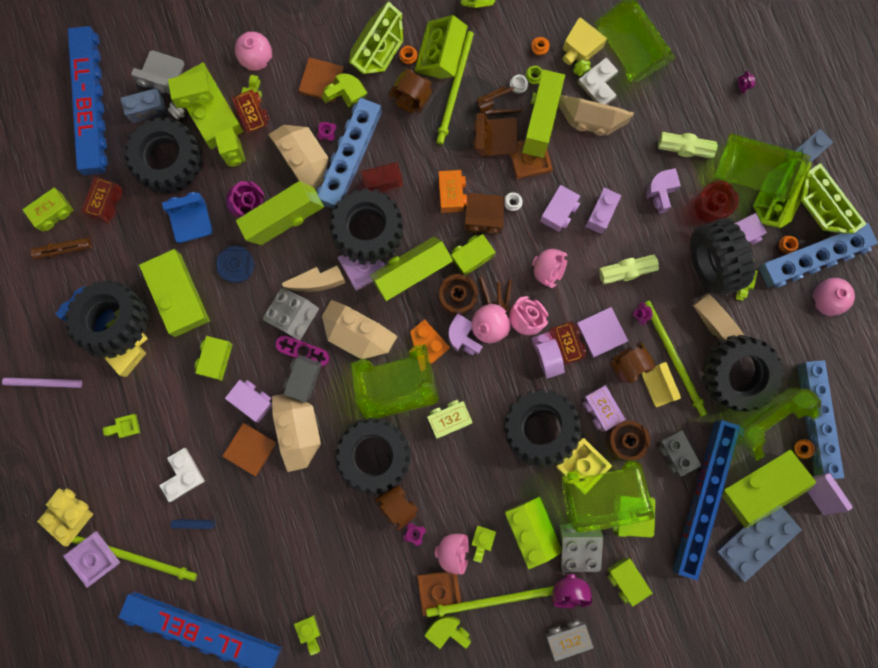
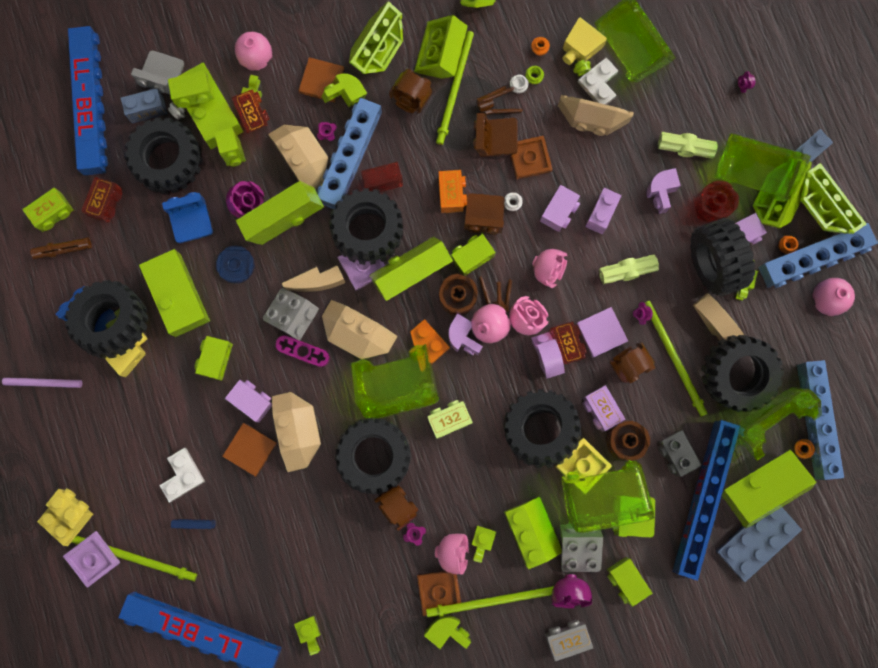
(124, 426): lime plate -> none
(302, 378): dark grey brick -> none
(408, 50): orange plate -> none
(543, 113): lime brick -> none
(661, 385): light yellow panel -> none
(828, 495): lavender tile -> none

